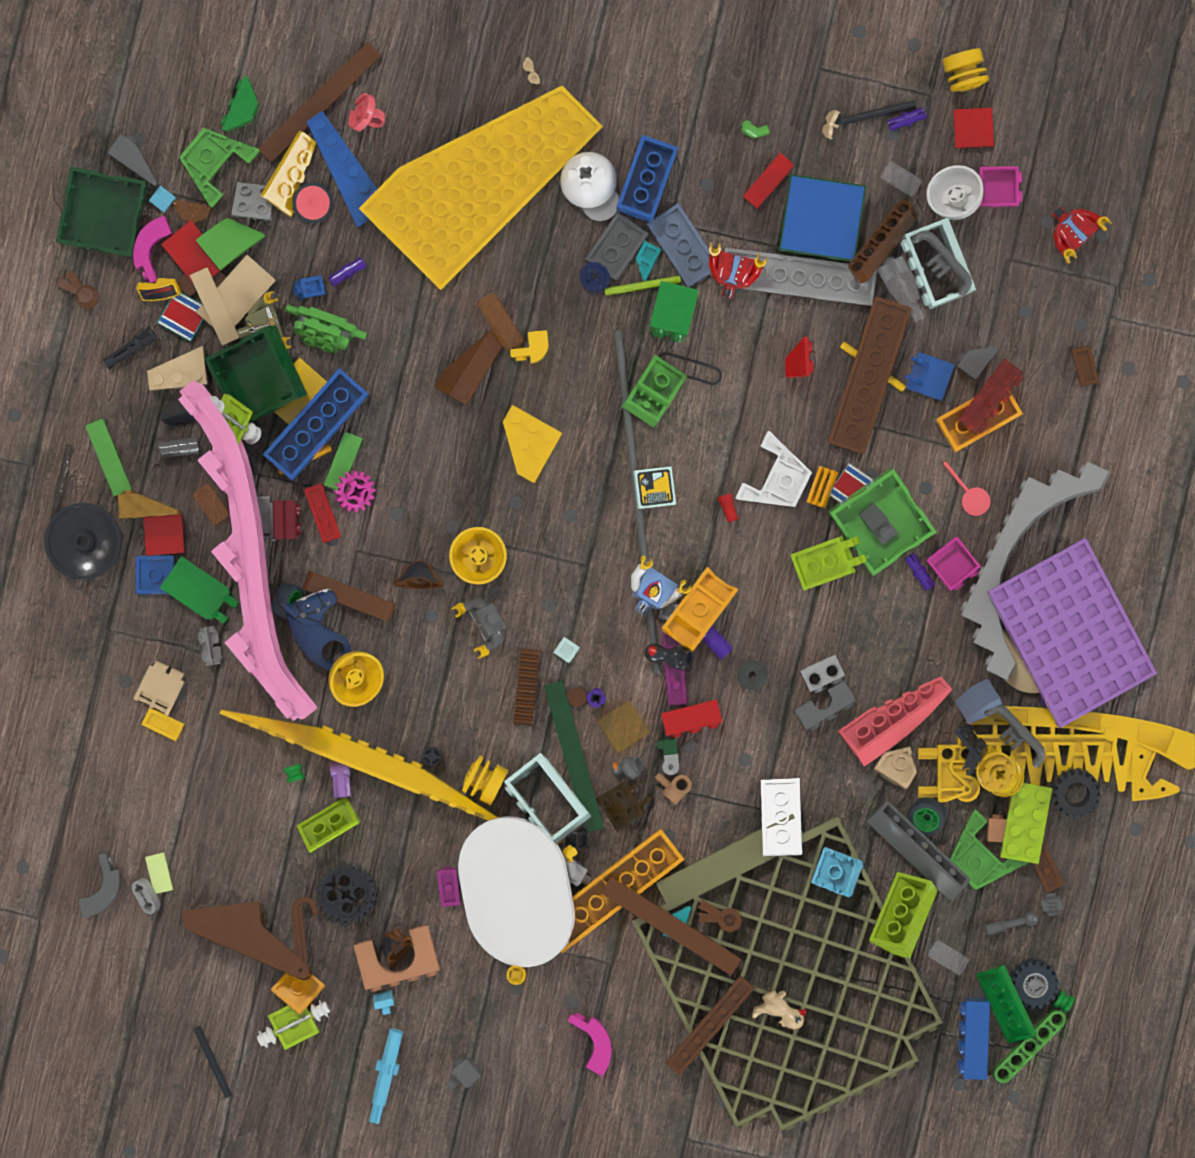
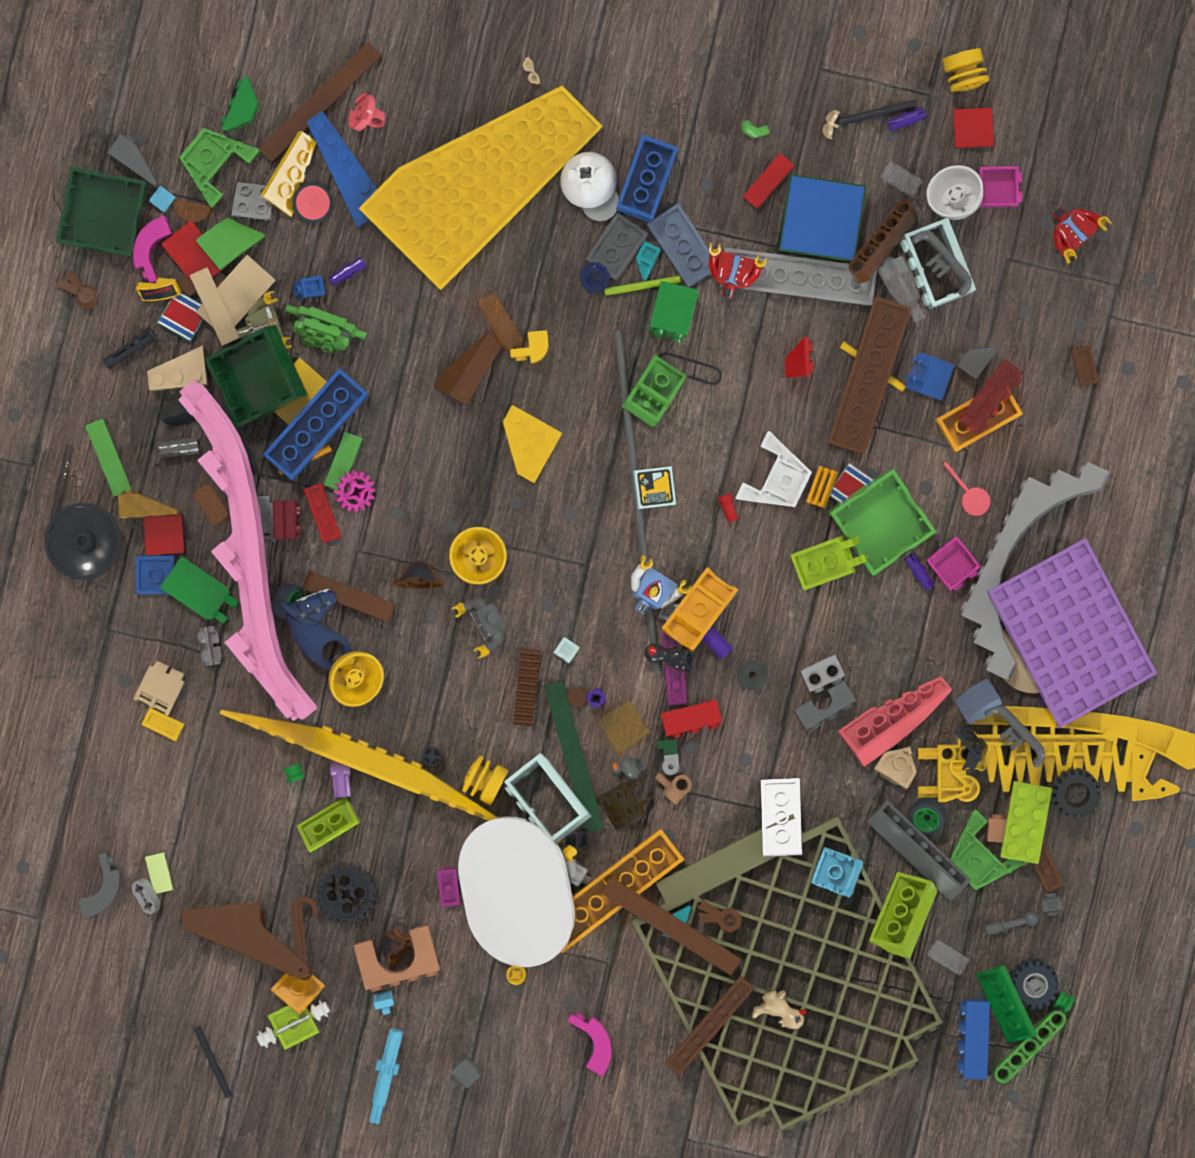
(238, 417): plate -> none
(878, 523): dark grey slope -> none
(990, 771): yellow wheel -> none

